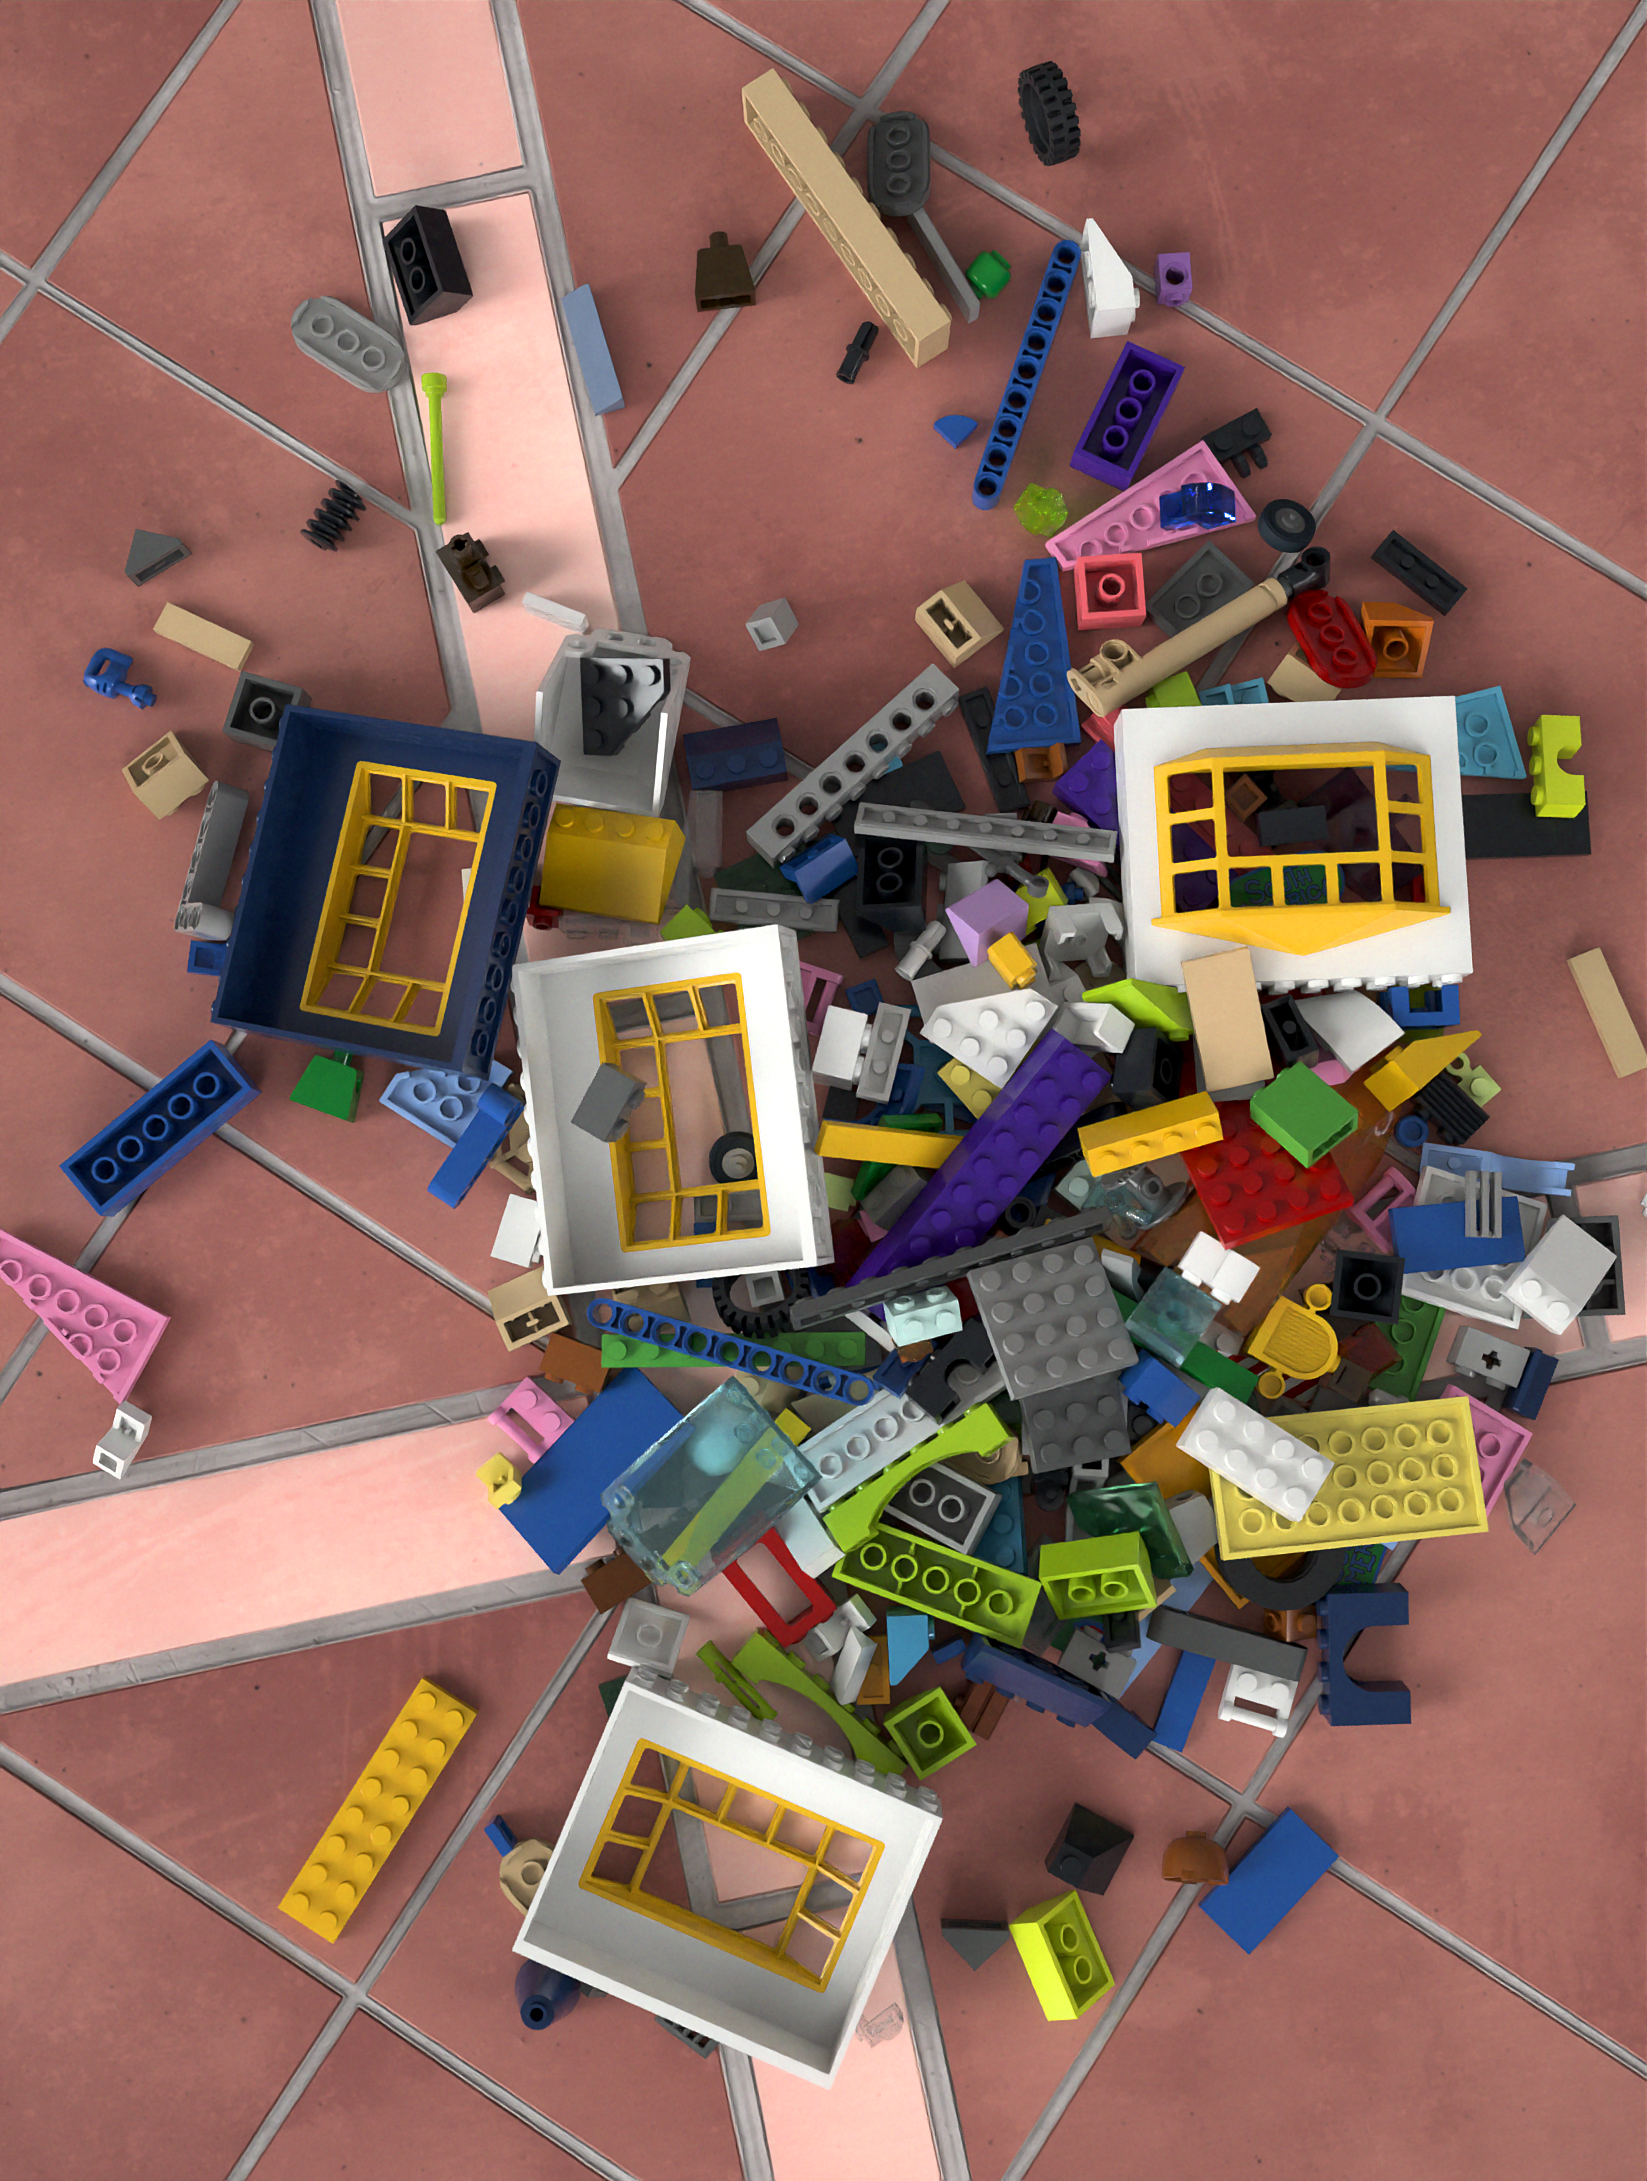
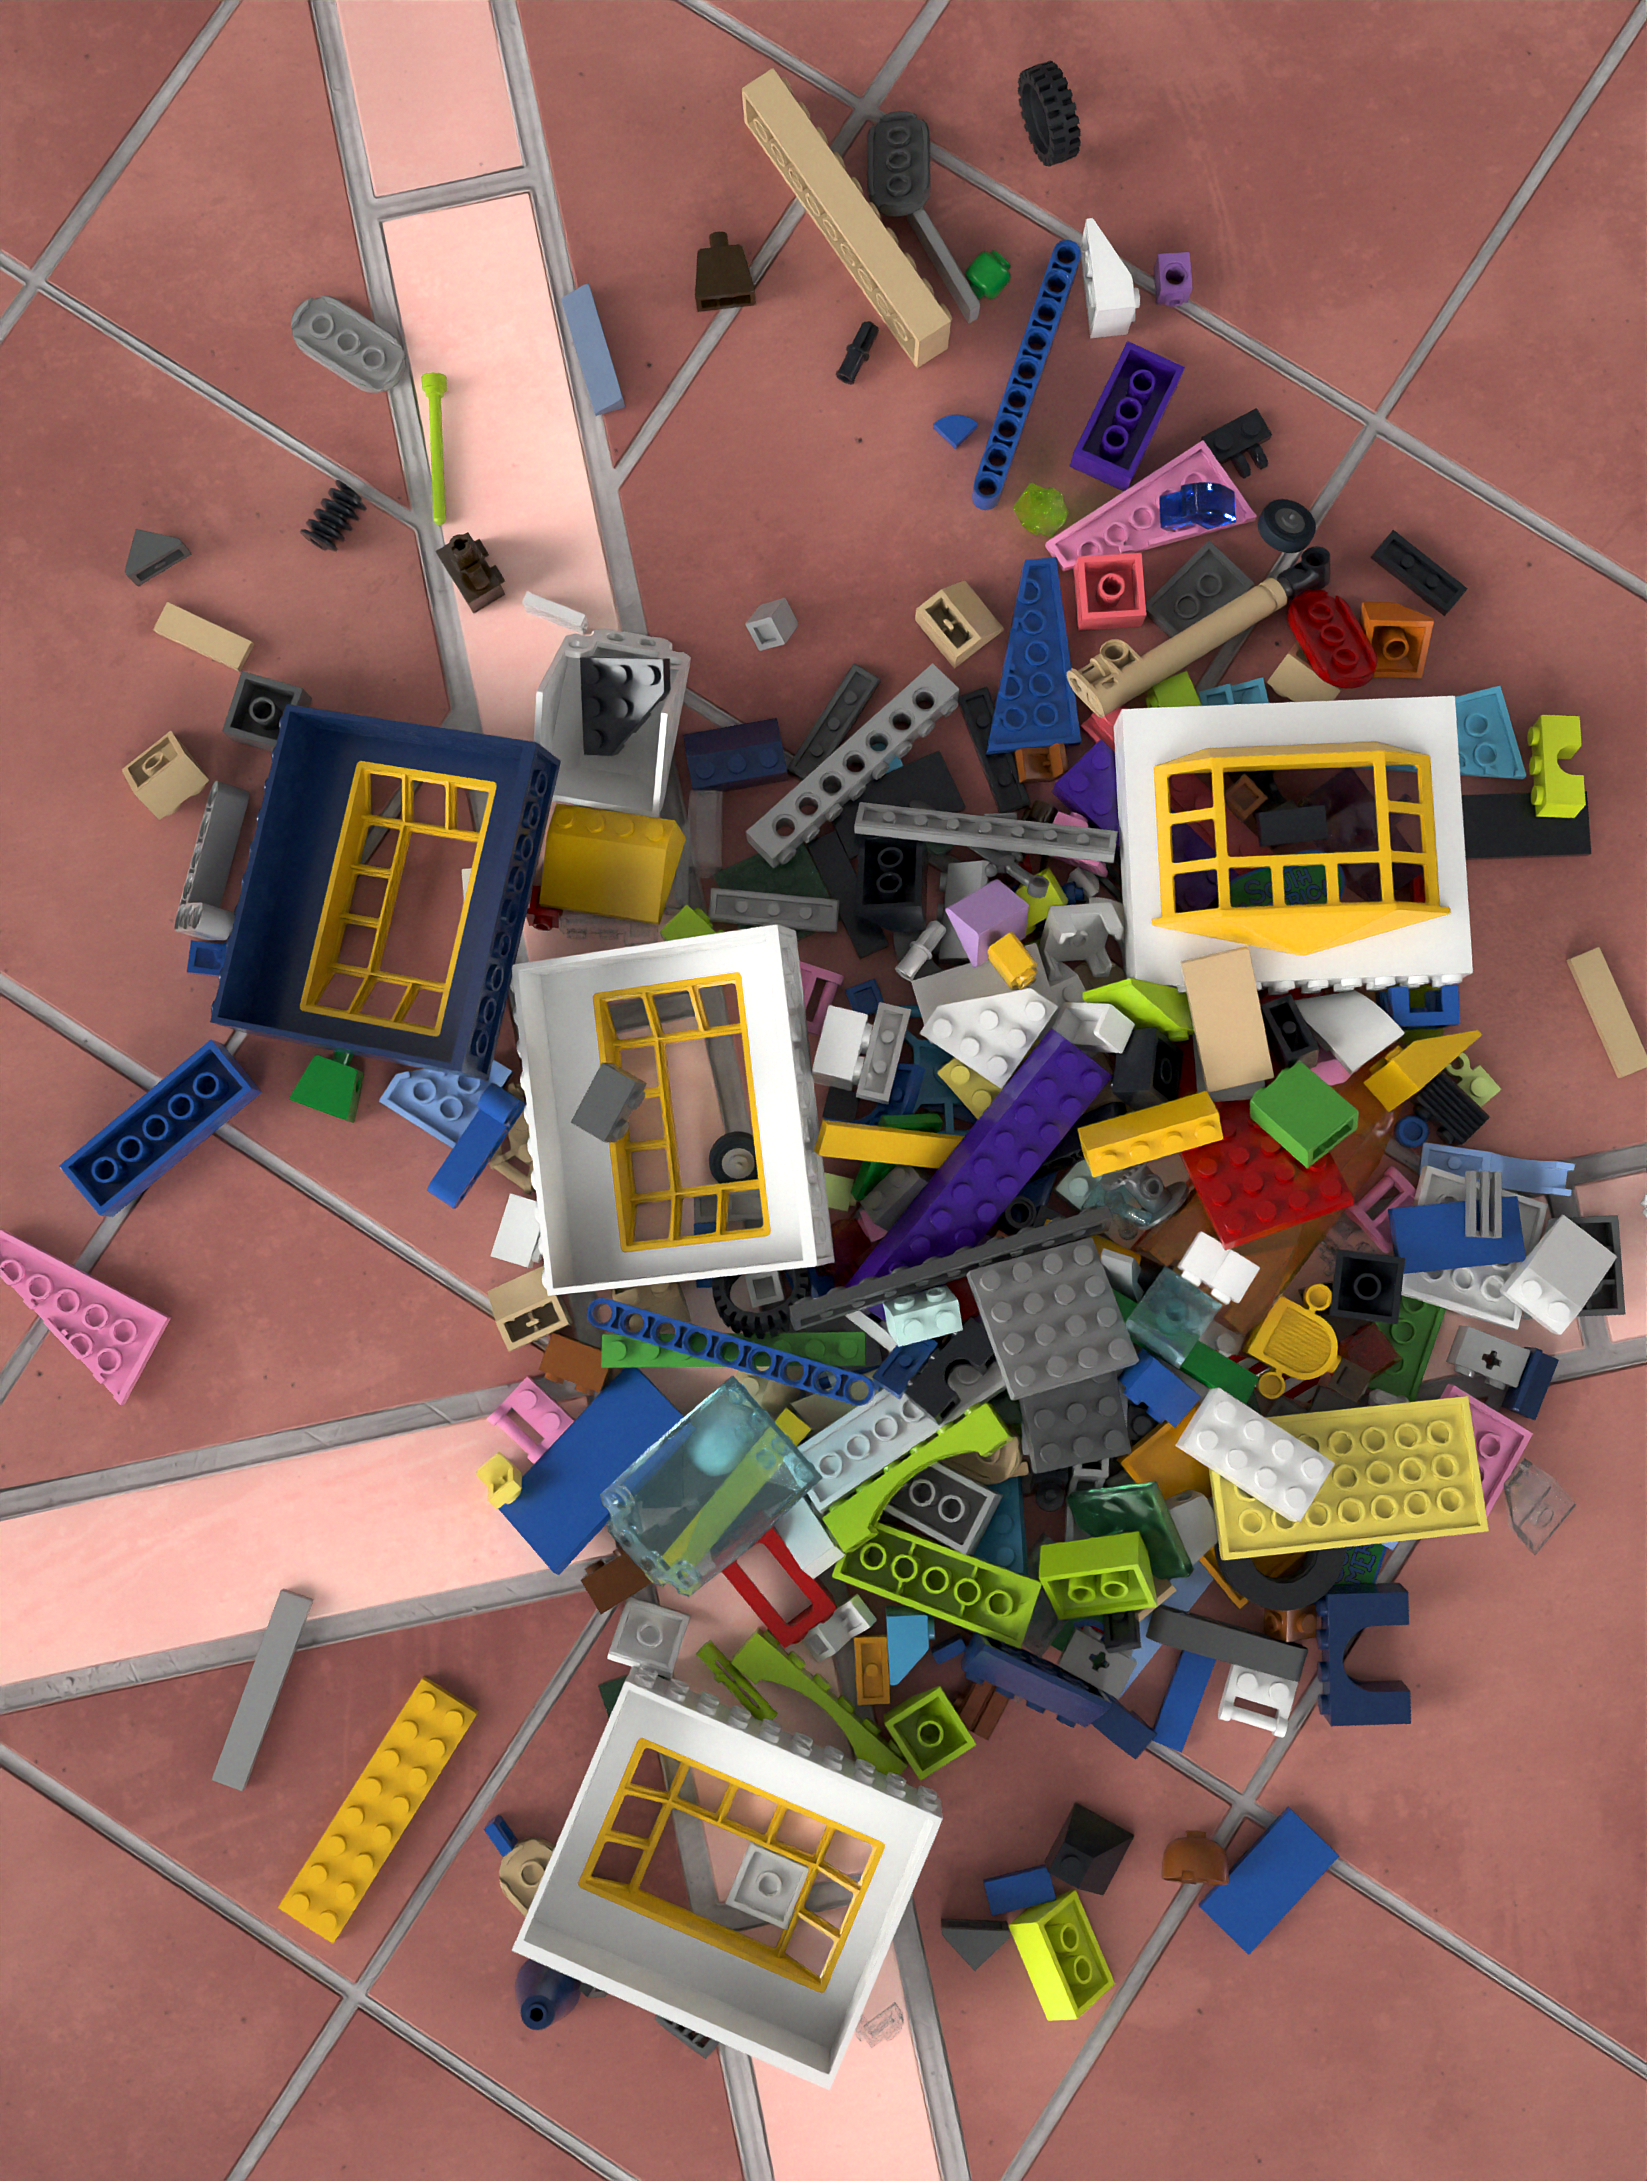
(113, 680): blue piece -> none
(123, 1440): white slope -> none
(262, 1689): none -> light grey tile
(427, 265): black slope -> none
(767, 1885): none -> white tile
(821, 867): blue panel -> none
(834, 721): none -> dark grey tile
(852, 1666): white slope -> none
(914, 1351): clear orange plate -> none
(1019, 1889): none -> blue tile

